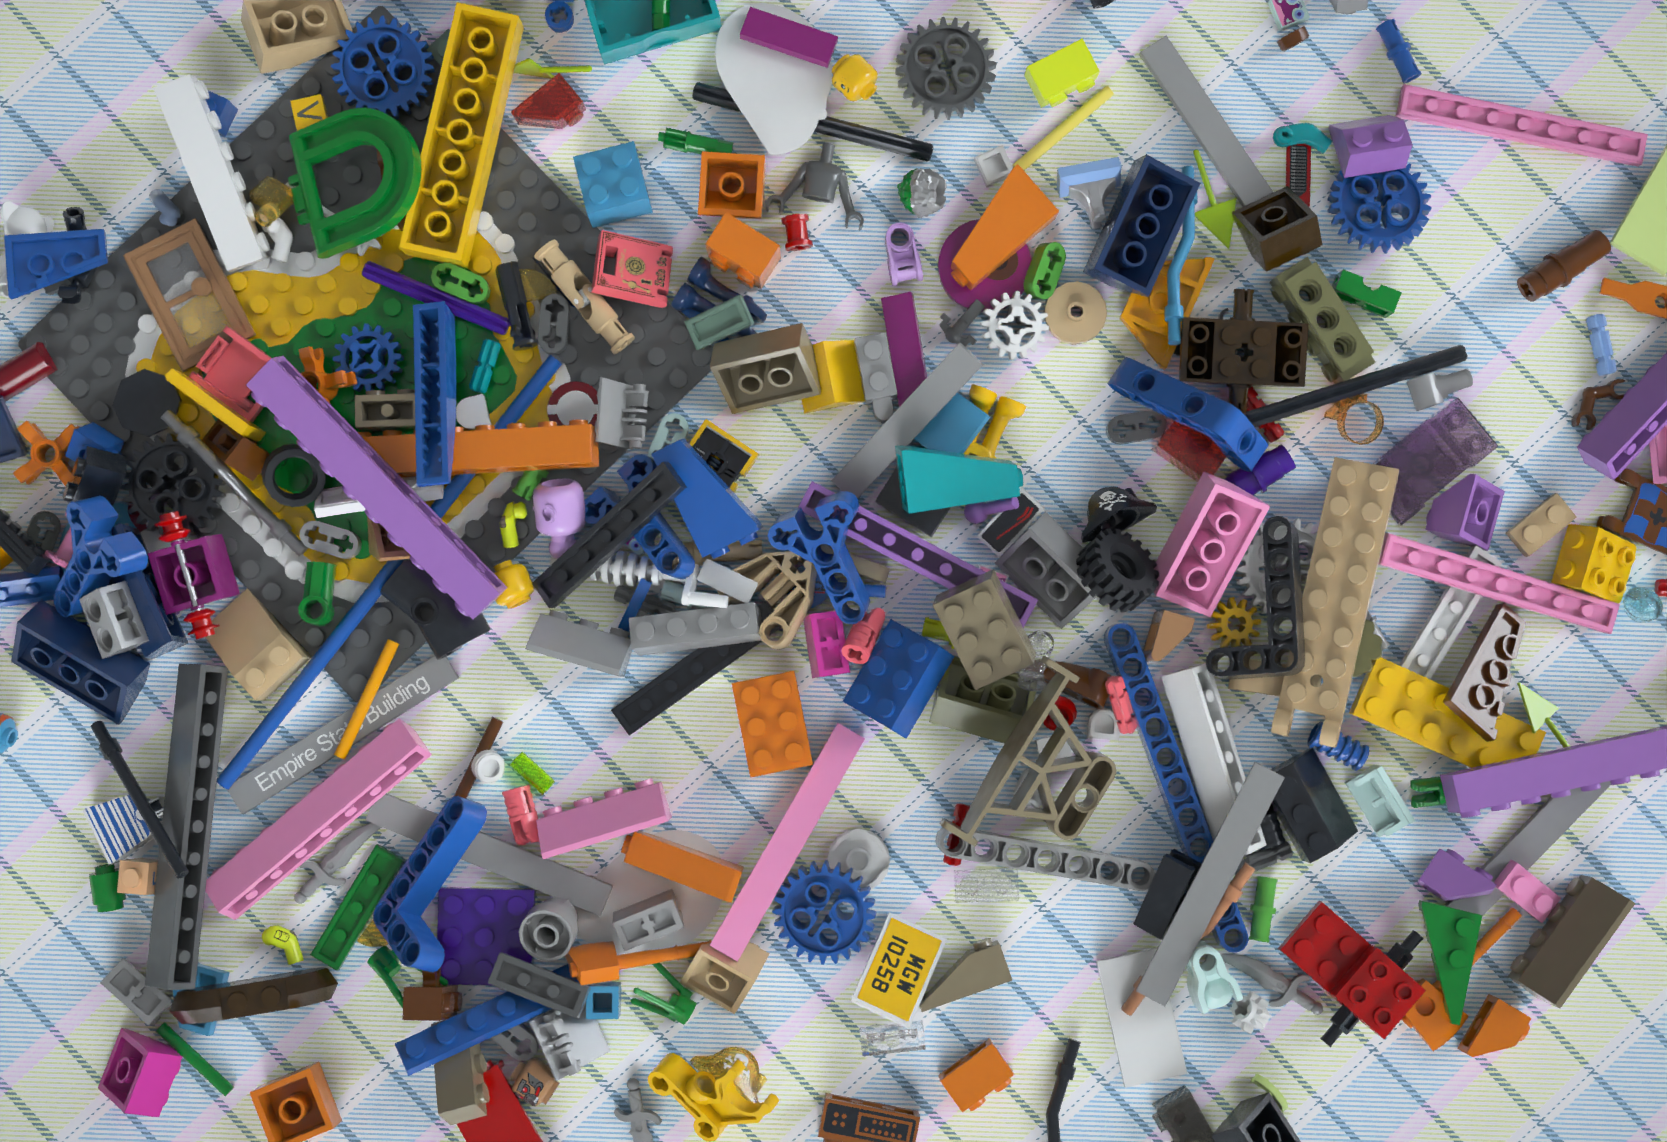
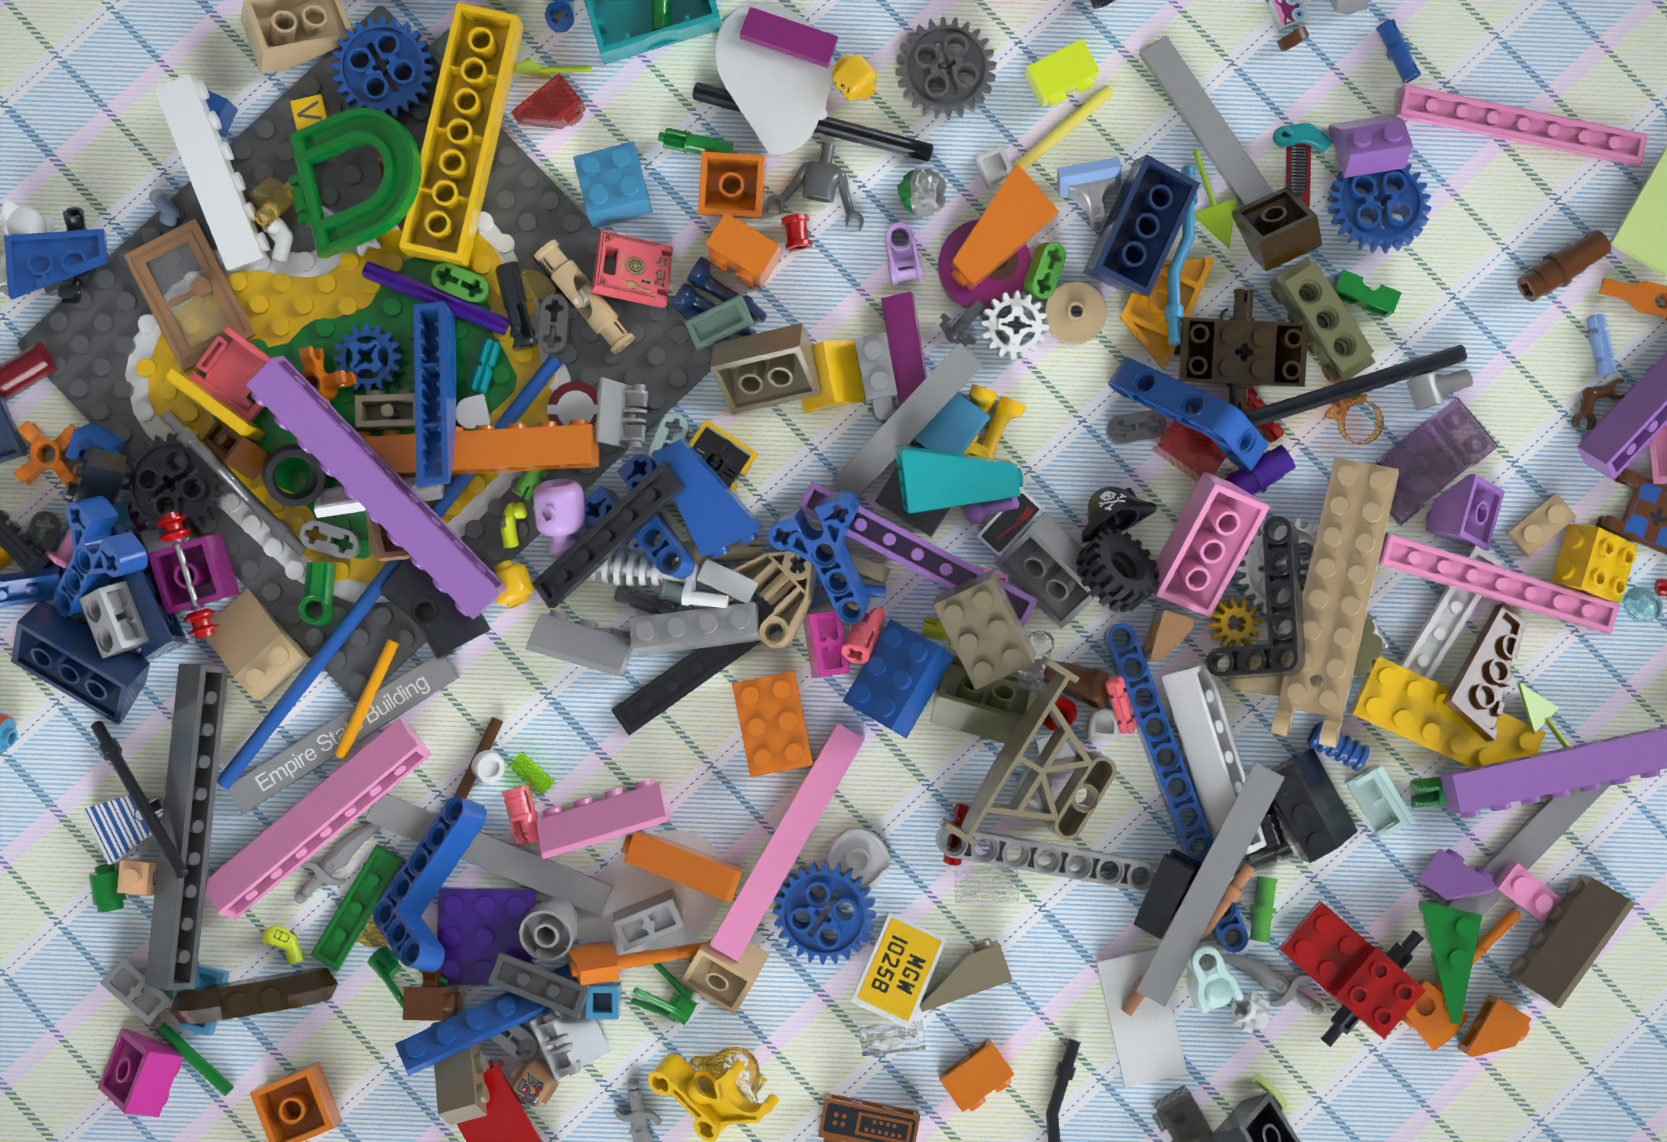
(144, 400): black piece -> none
(635, 603): blue piece -> none

